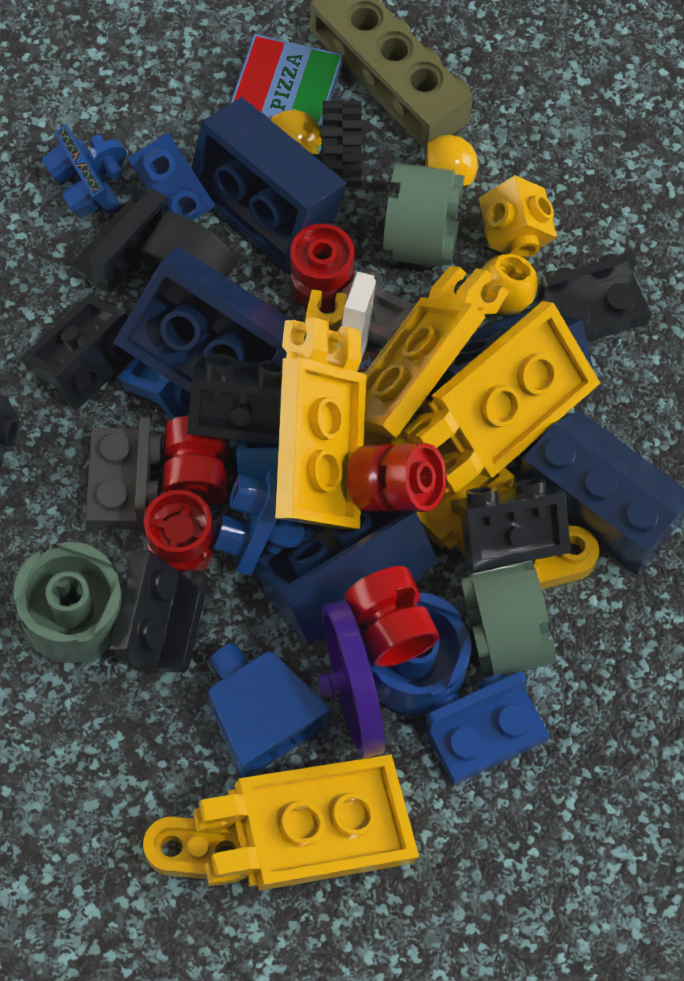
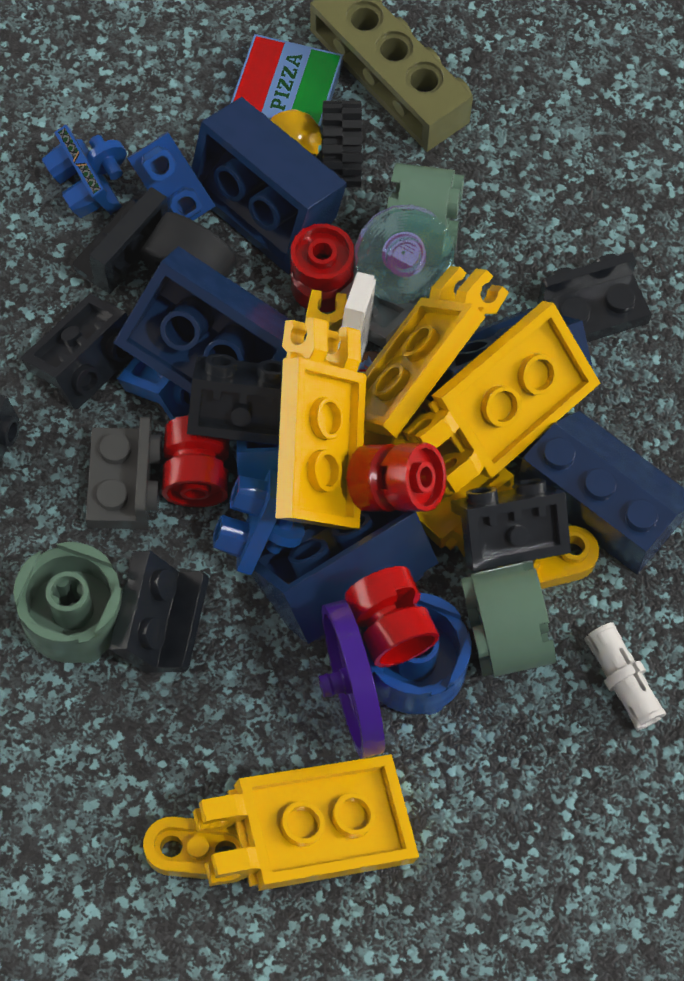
(180, 530): red wheel -> none
(262, 708): blue torso -> none
(404, 251): none -> clear light blue tile
(454, 154): yellow piece -> none
(484, 726): blue bracket -> none
(516, 277): yellow piece -> none
(517, 217): yellow brick -> none
(625, 676): none -> white pin

